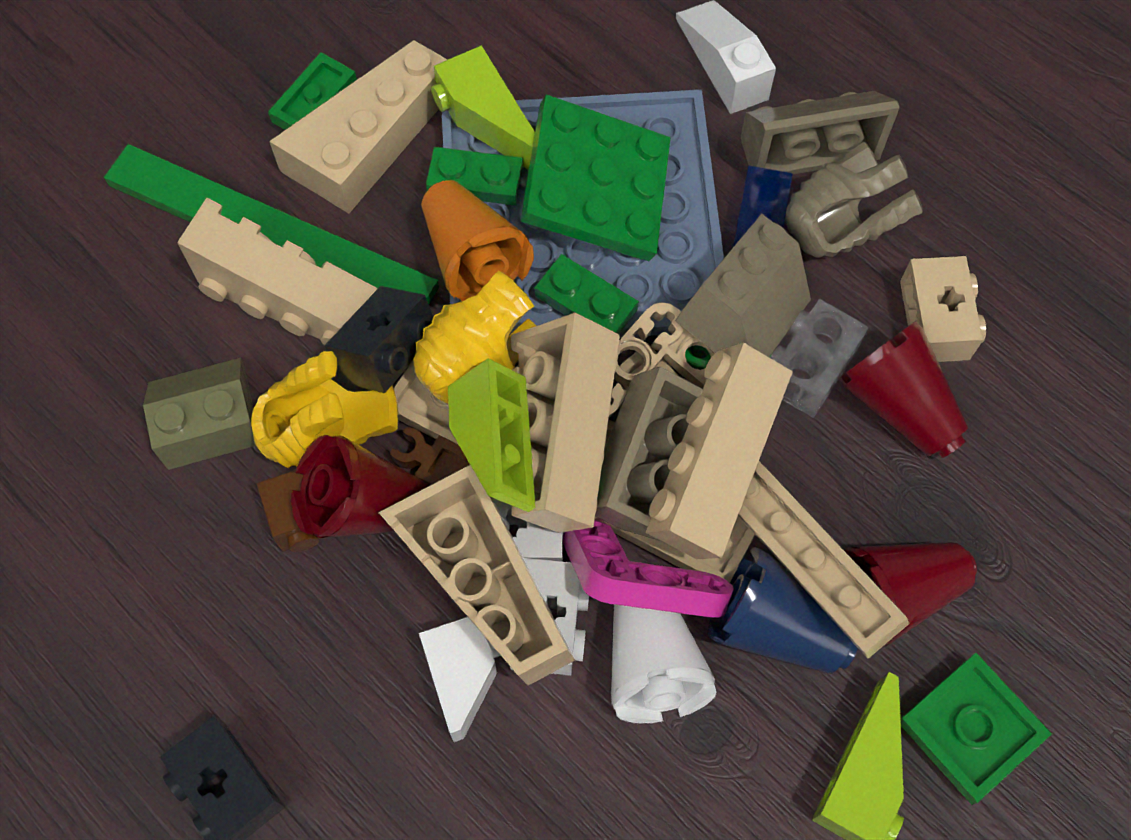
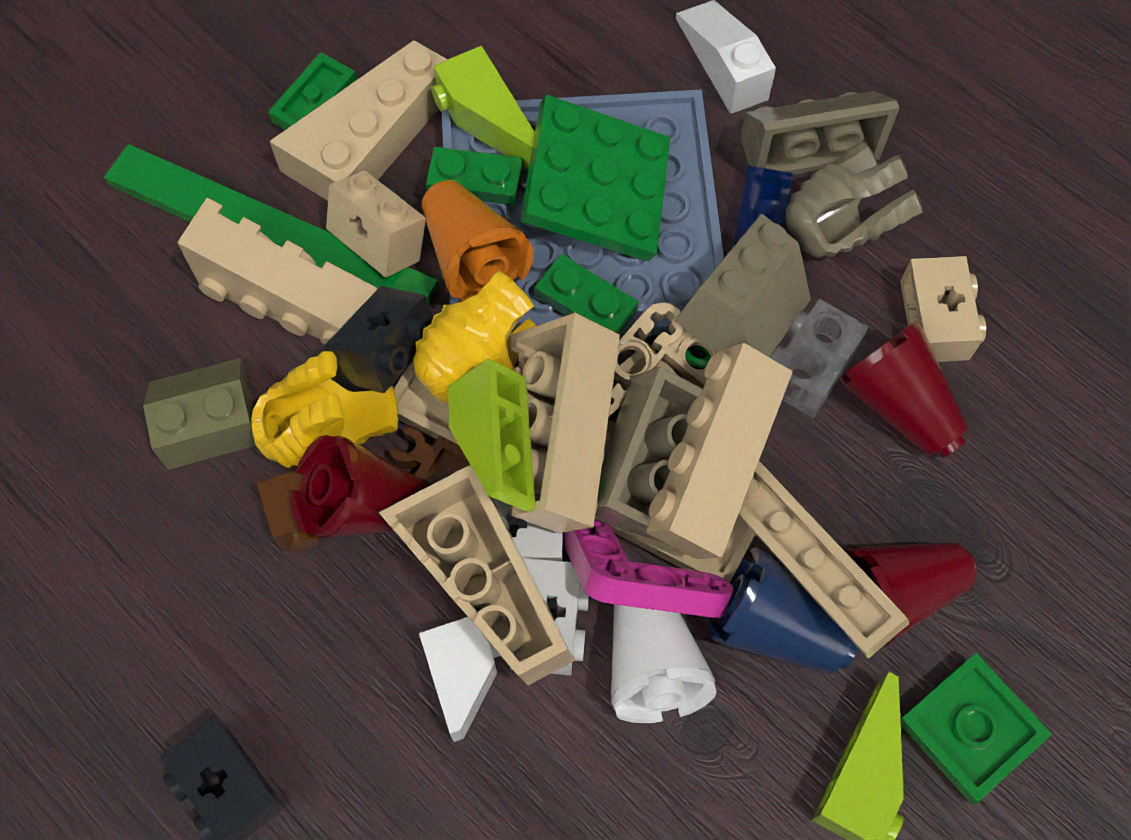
(375, 223): none -> tan brick

